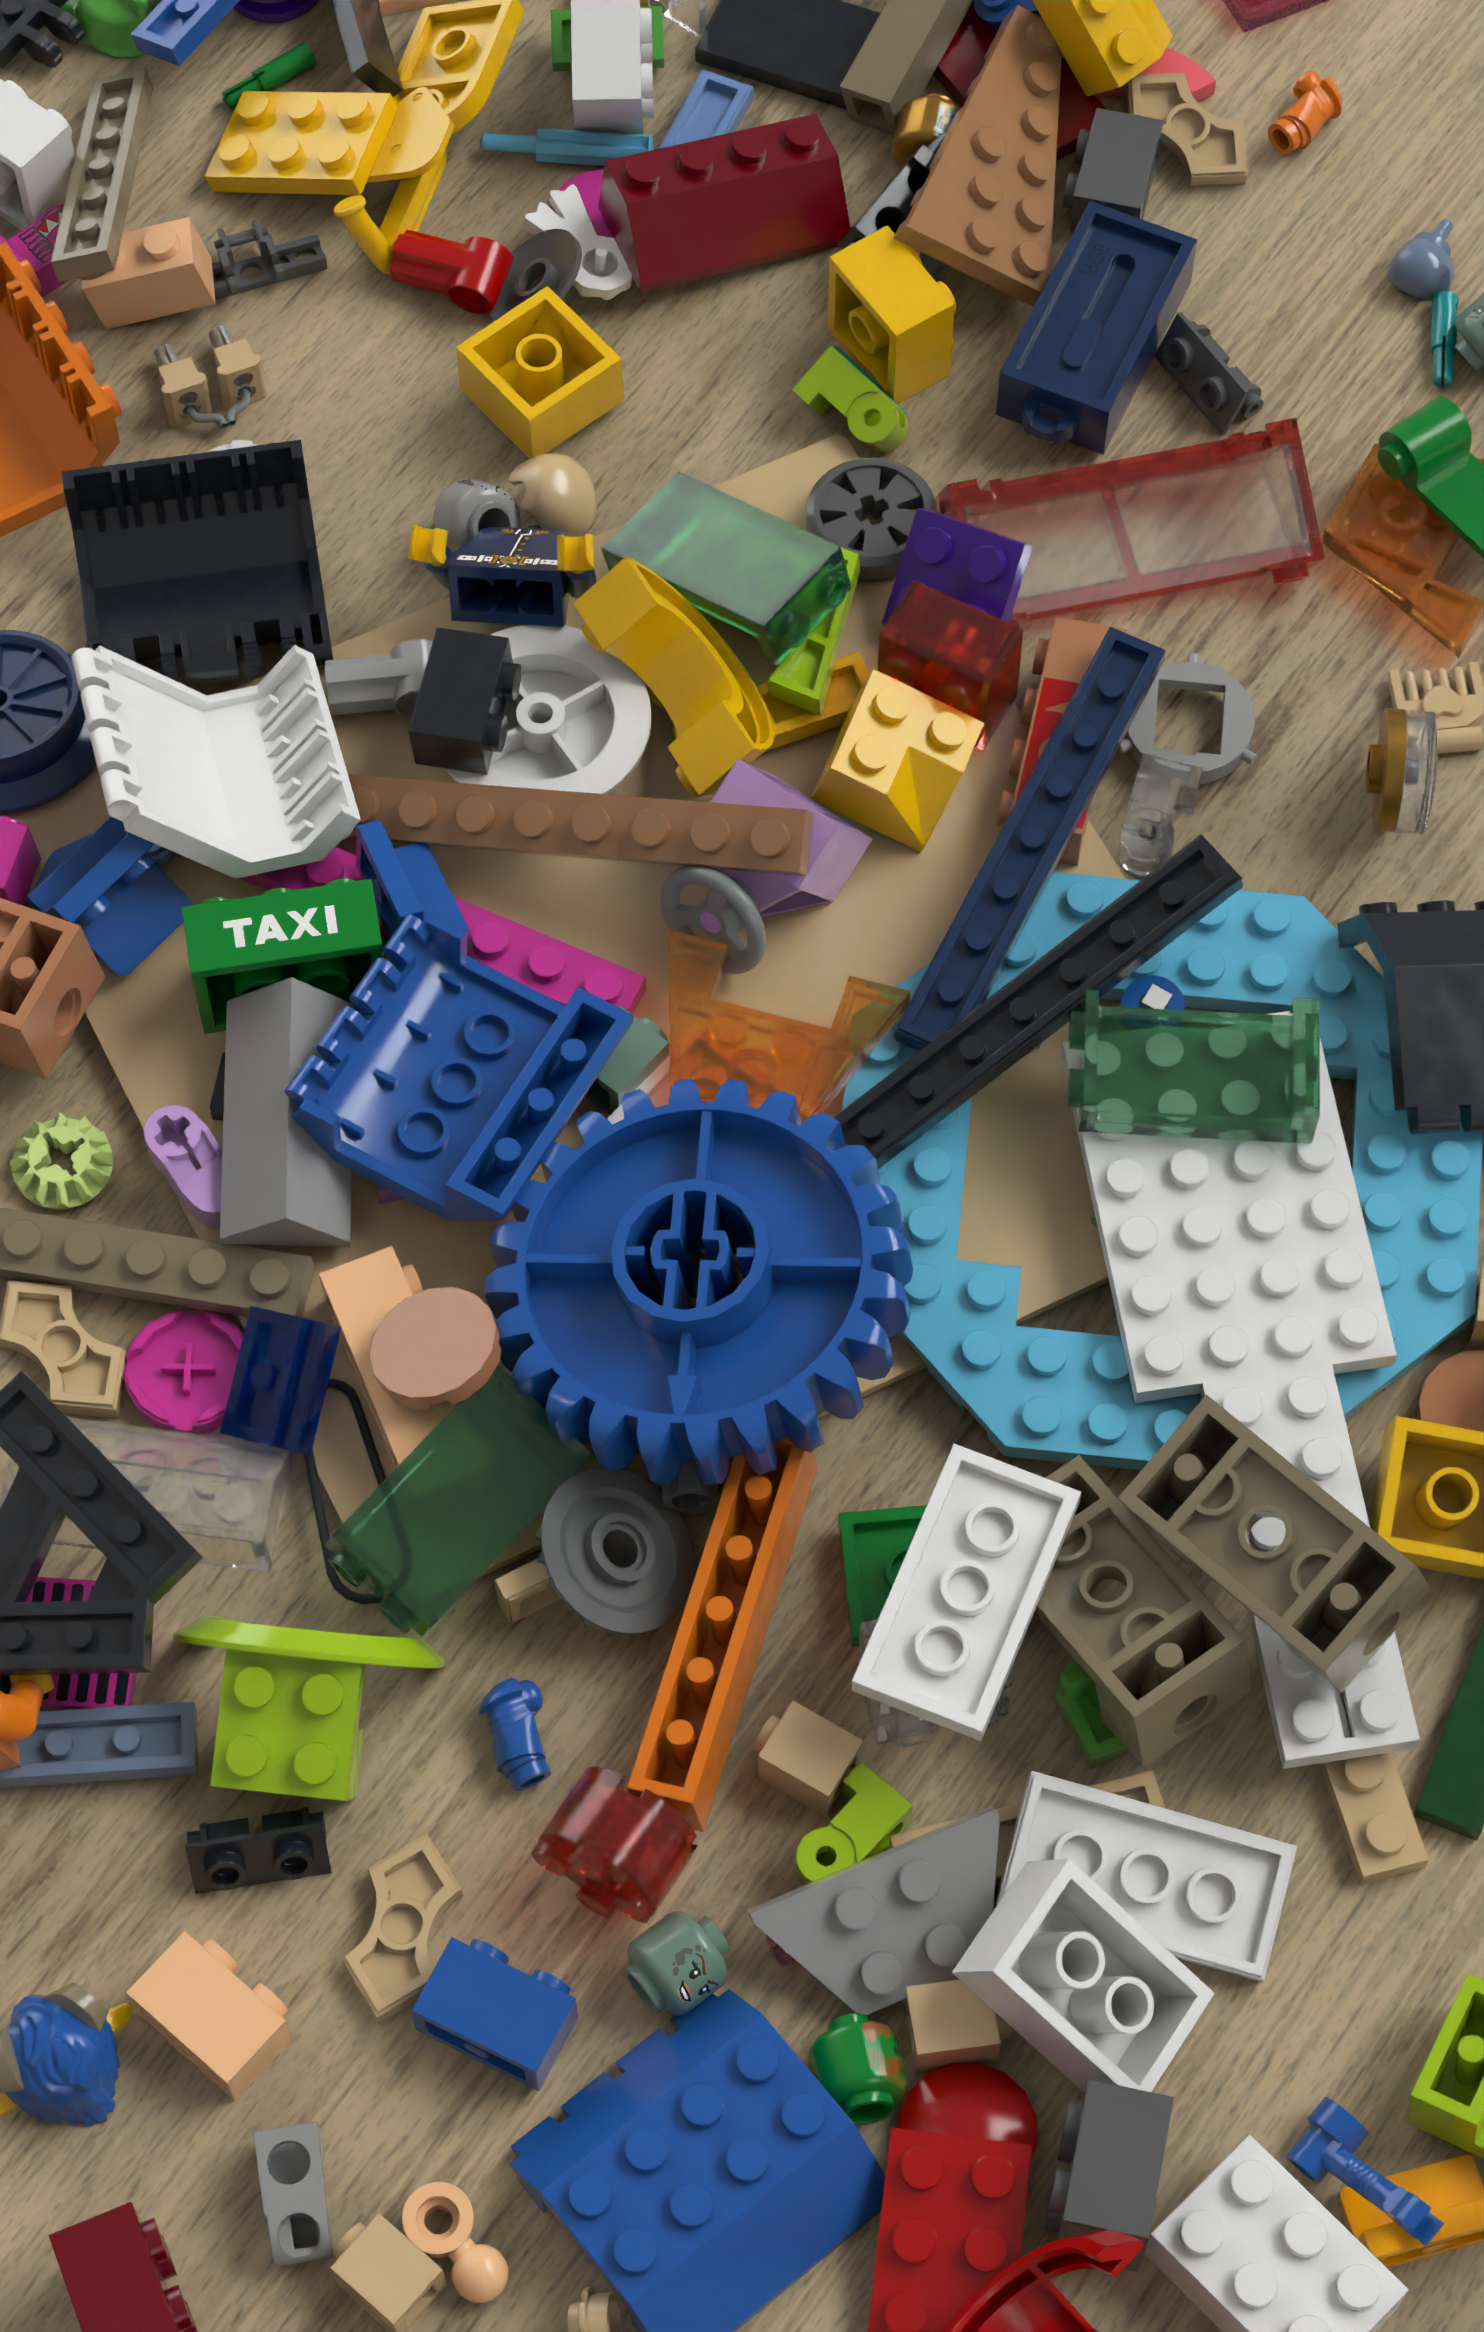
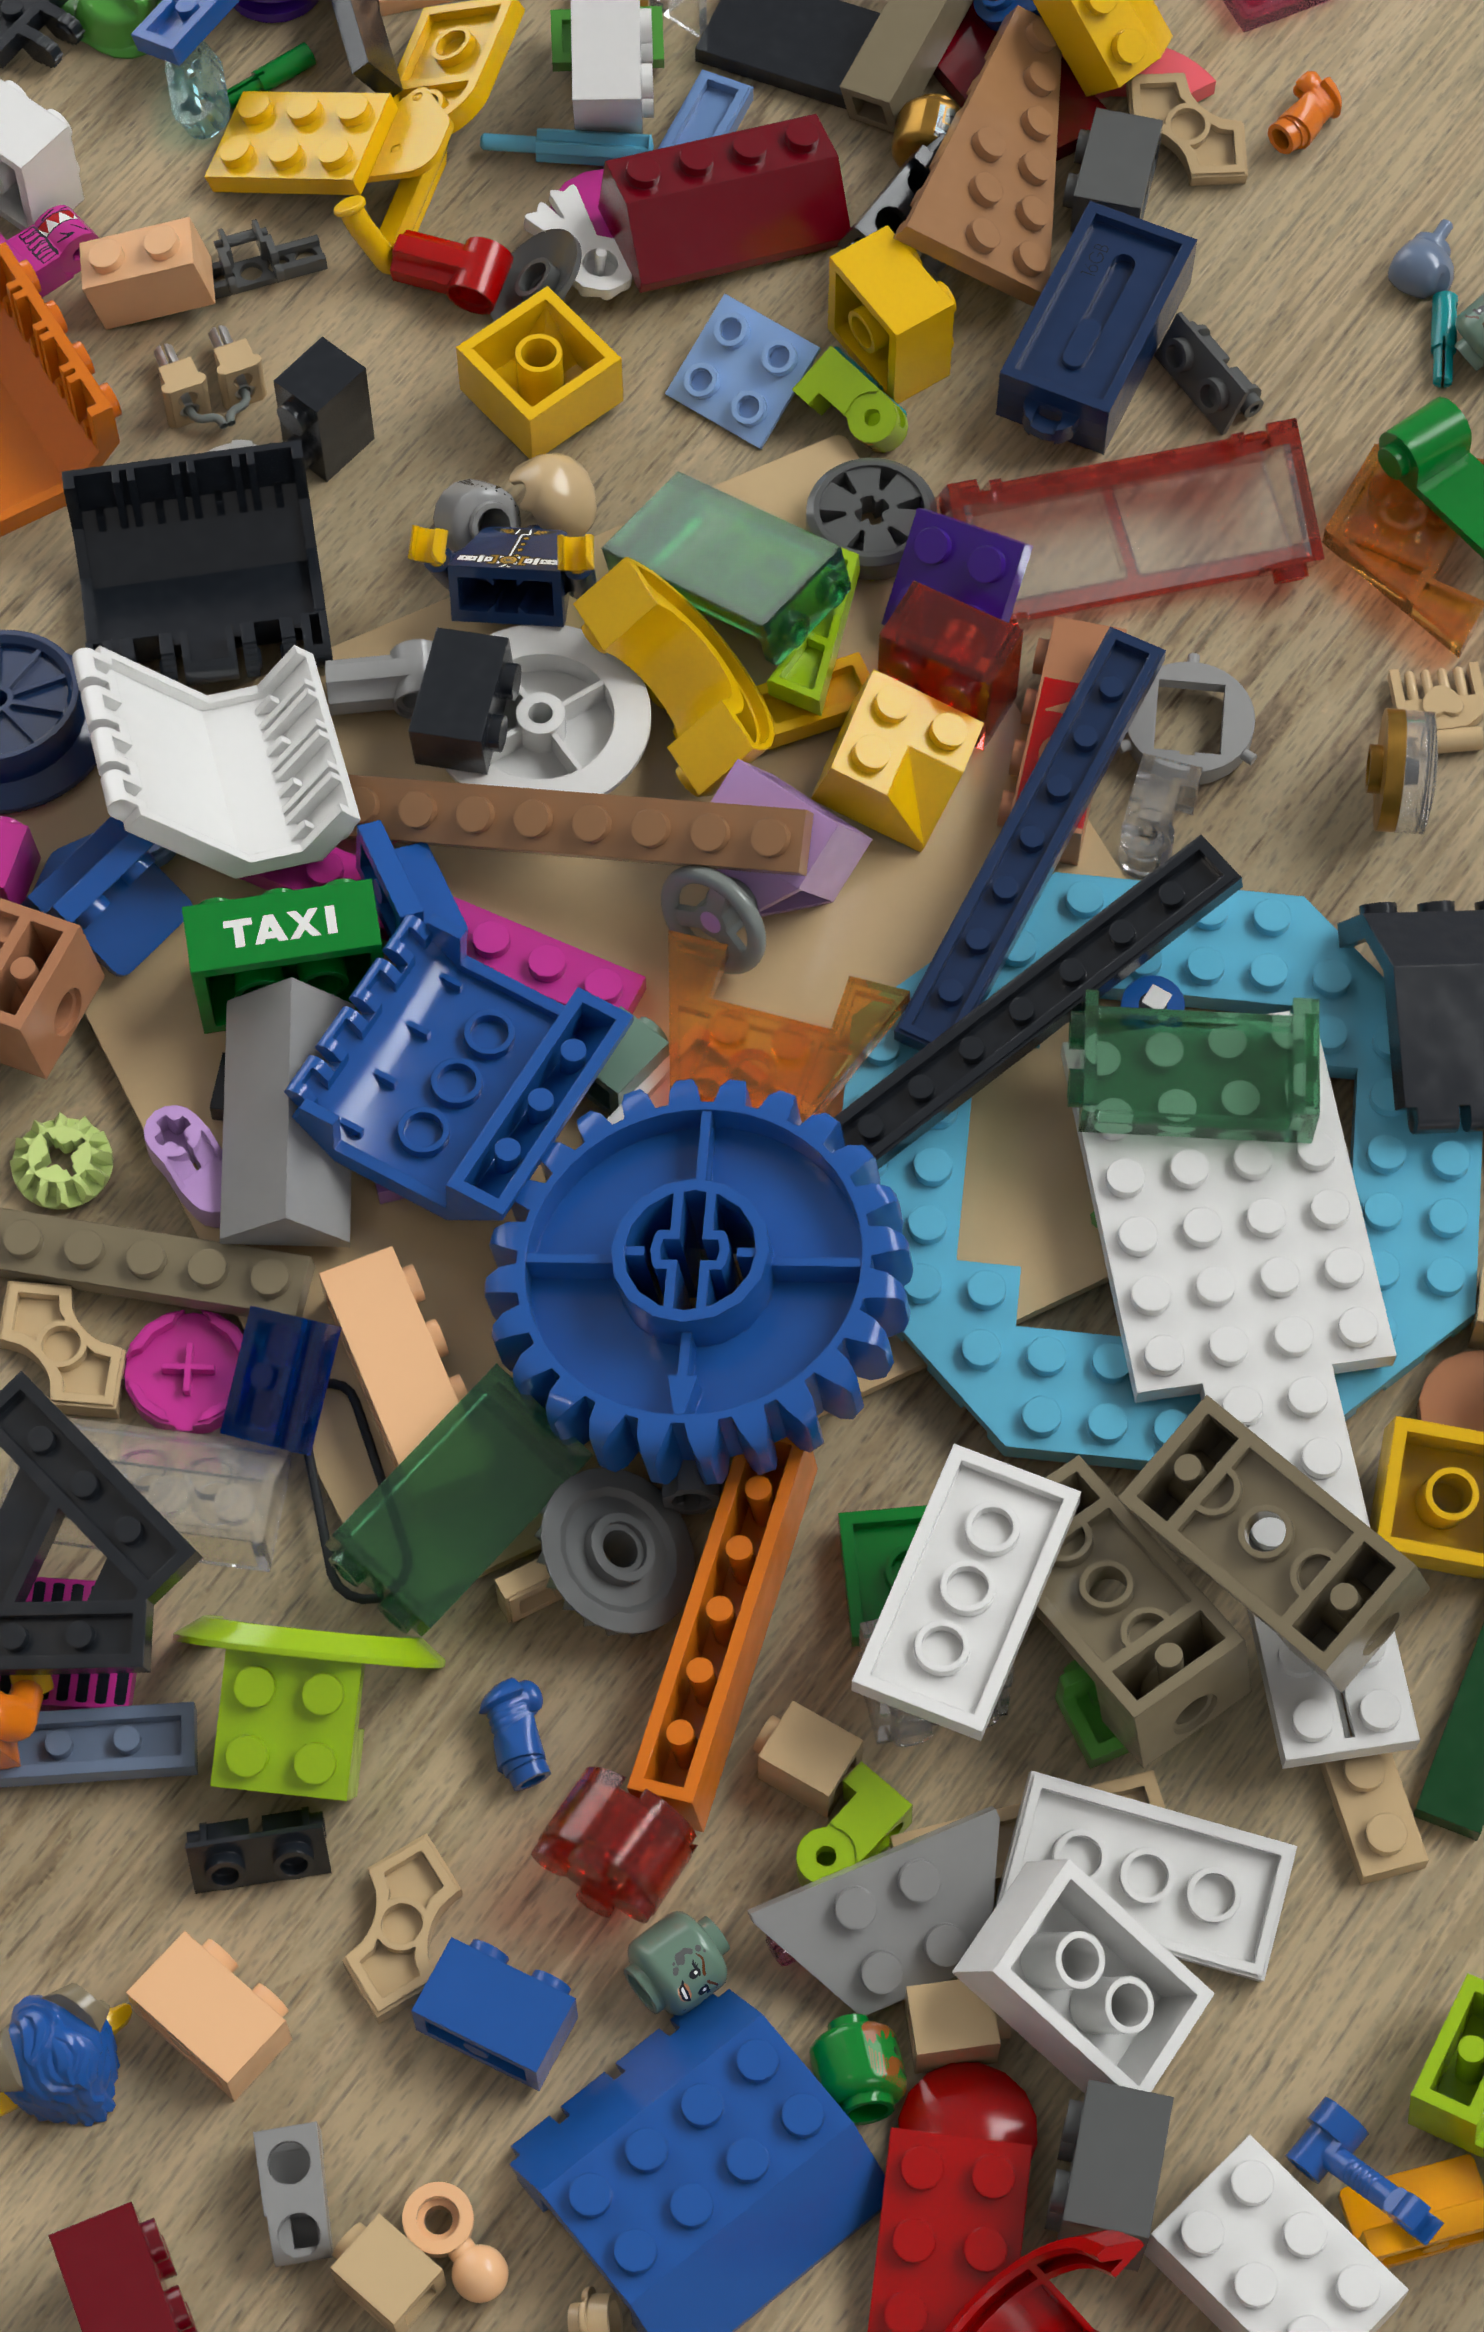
(102, 176): dark tan plate -> none
(208, 84): none -> clear light blue beam
(326, 407): none -> black brick
(435, 1348): nougat tile -> none
(742, 371): none -> light blue hinge

